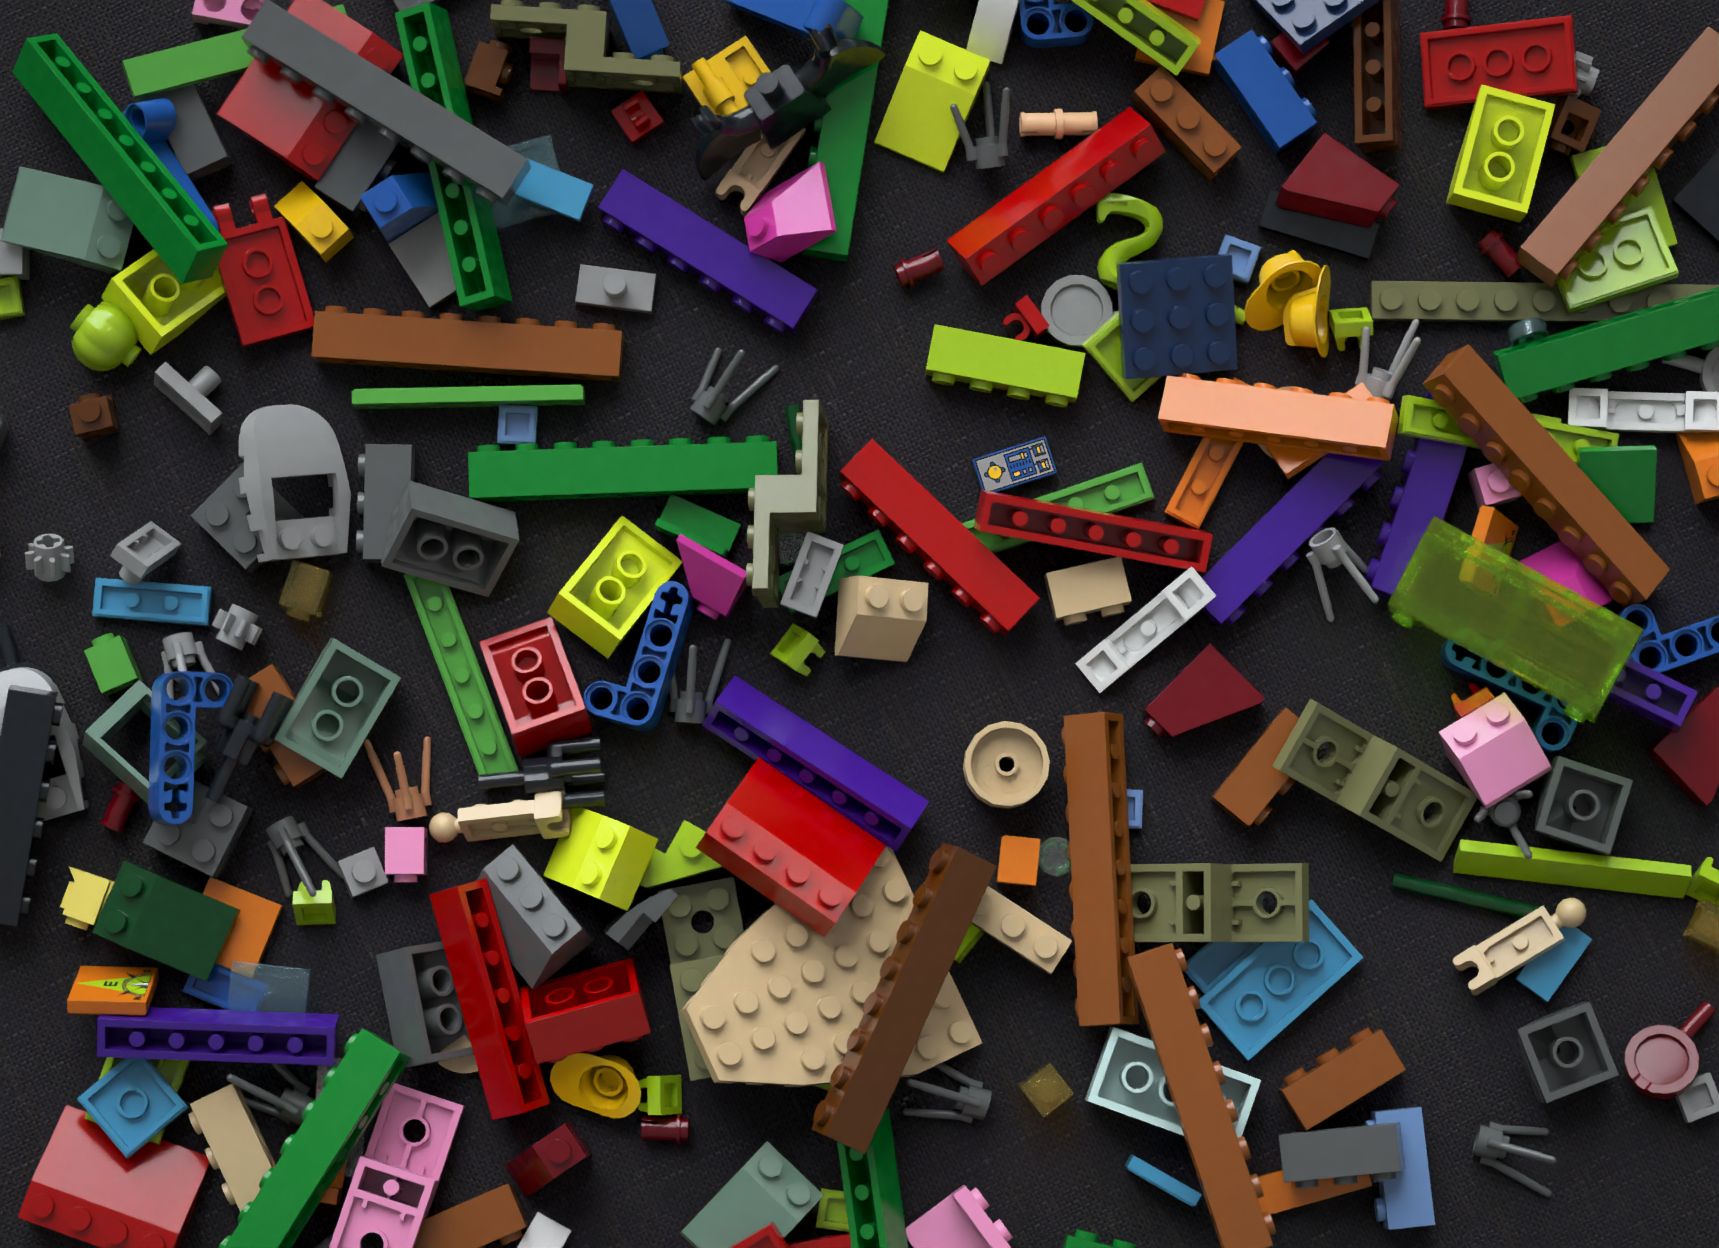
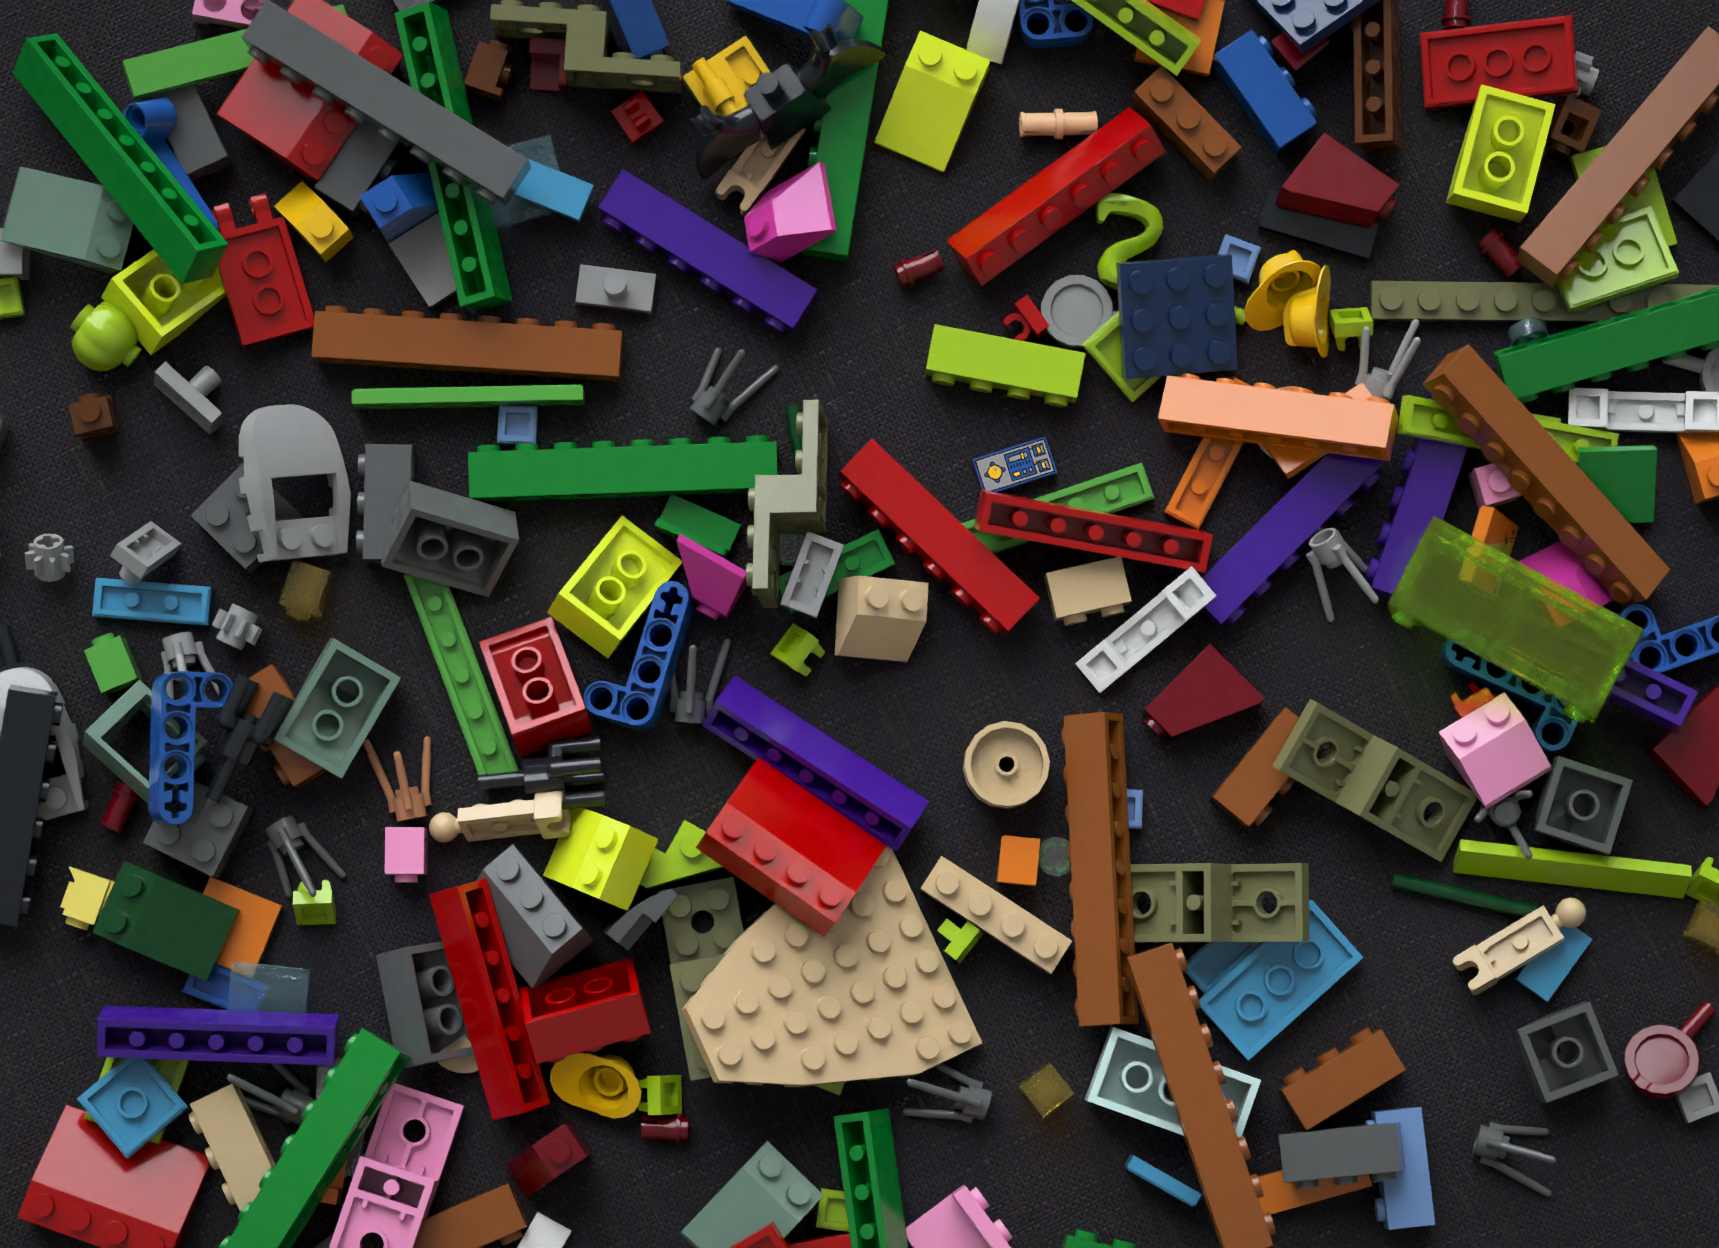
(112, 990): orange tile -> none
(362, 872): light grey plate -> none
(903, 997): reddish brown brick -> none
(988, 150): dark grey plant -> none

